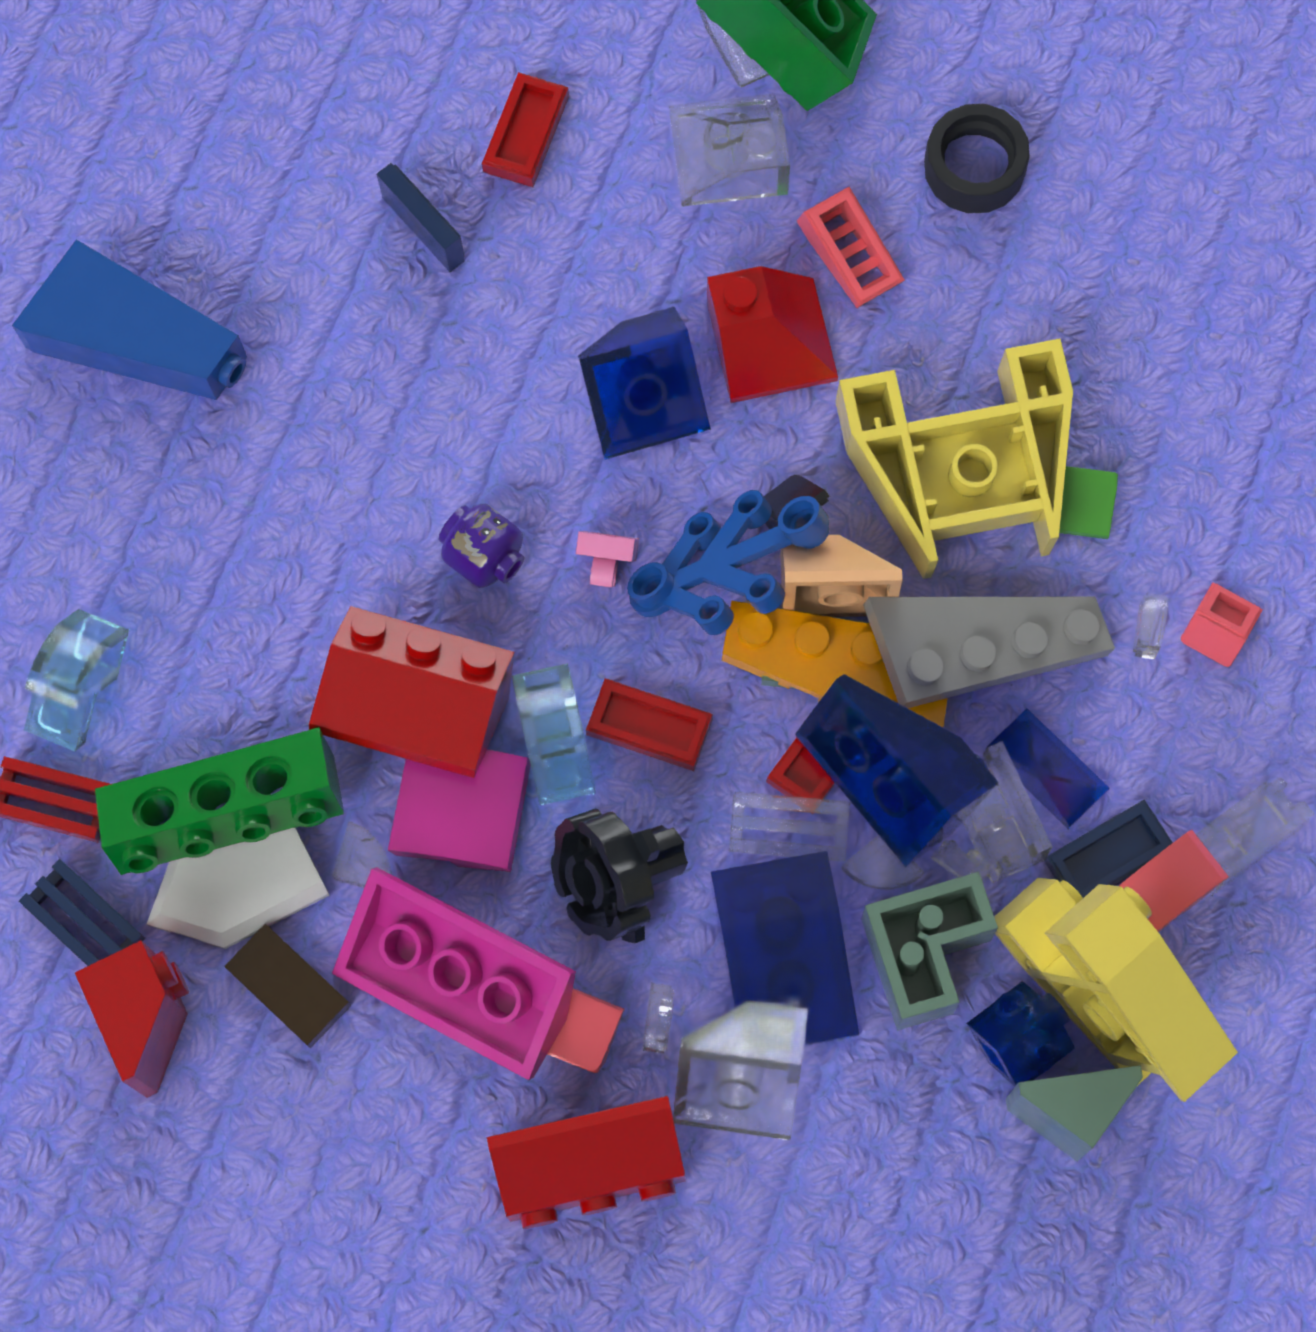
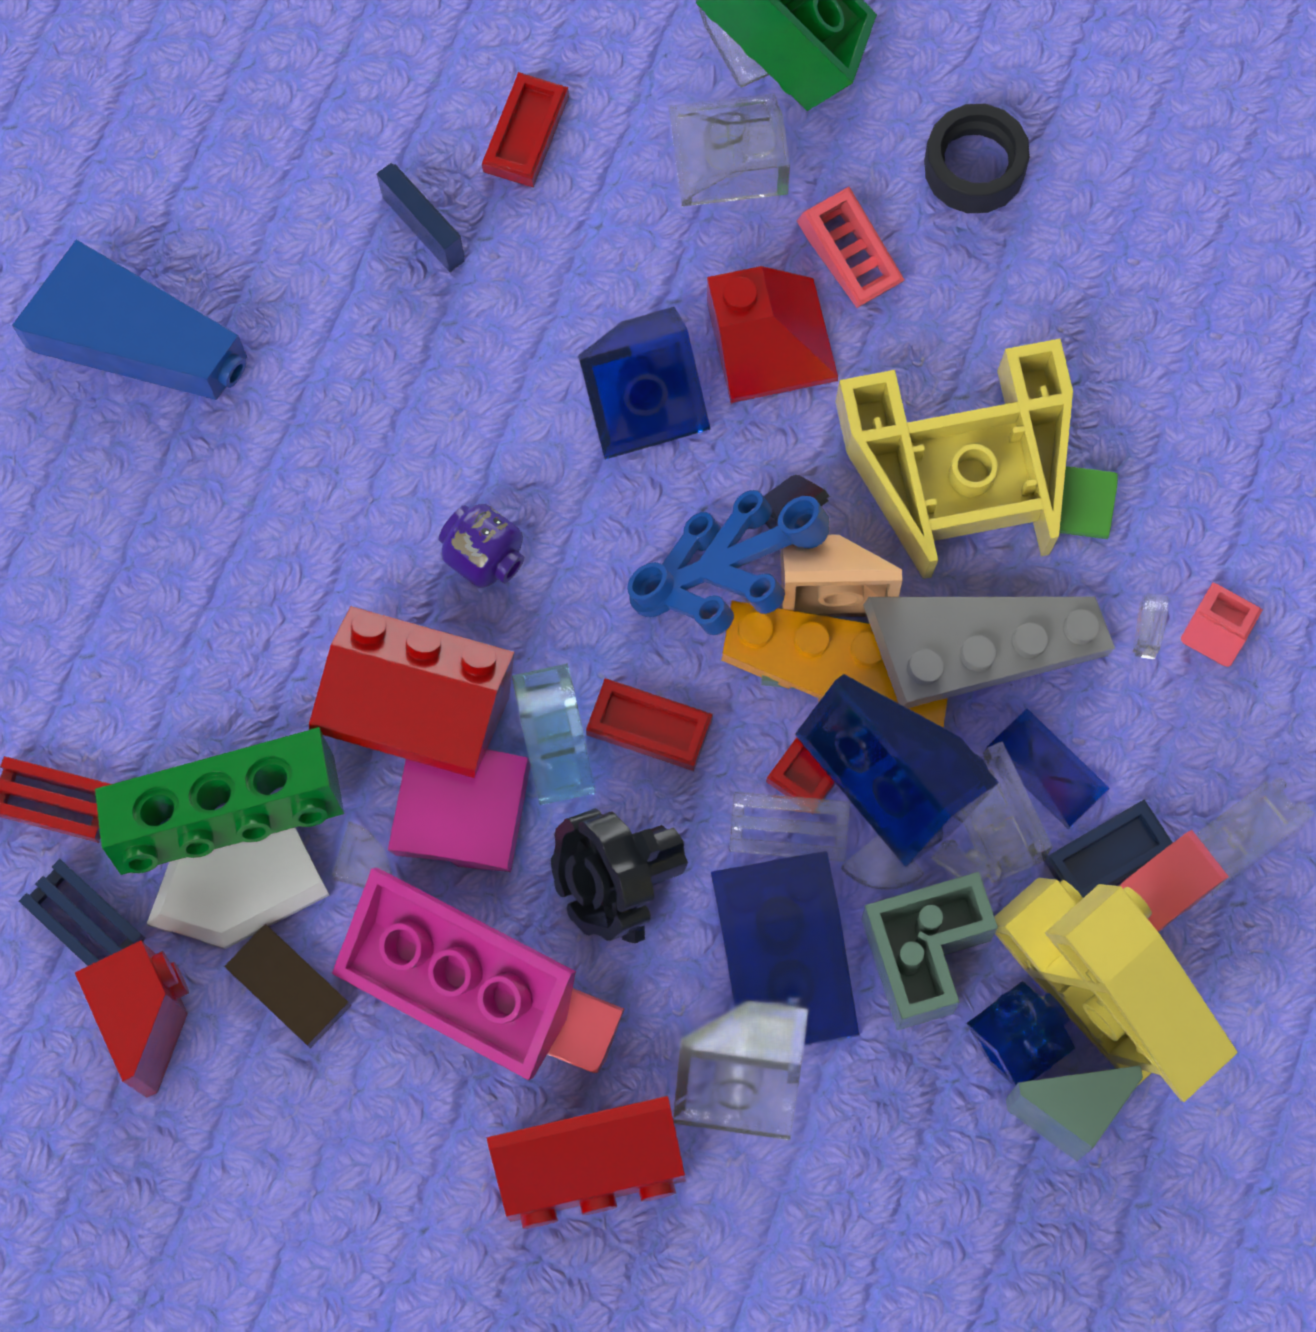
(67, 675): clear light blue brick -> none
(606, 552): bright pink tile -> none
(658, 1018): clear tile -> none

